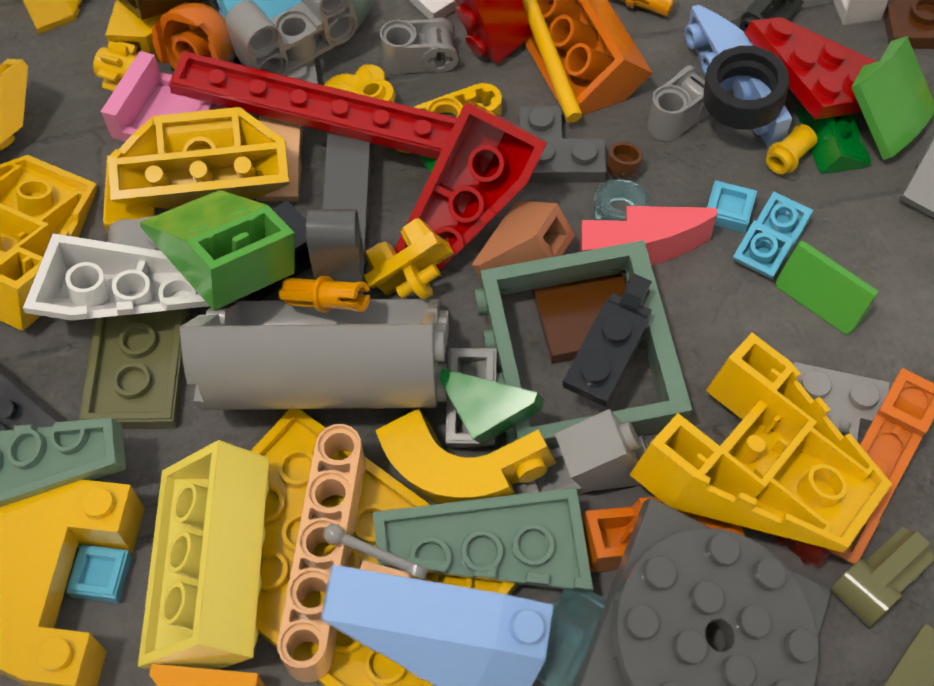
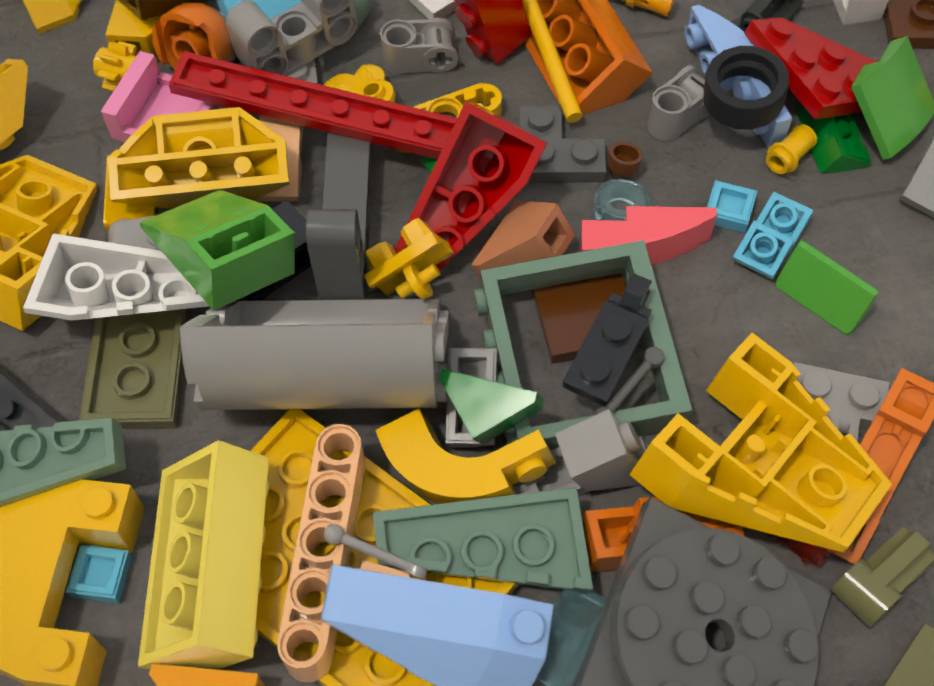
(325, 294): light orange axle -> none
(652, 359): none -> dark grey hinge

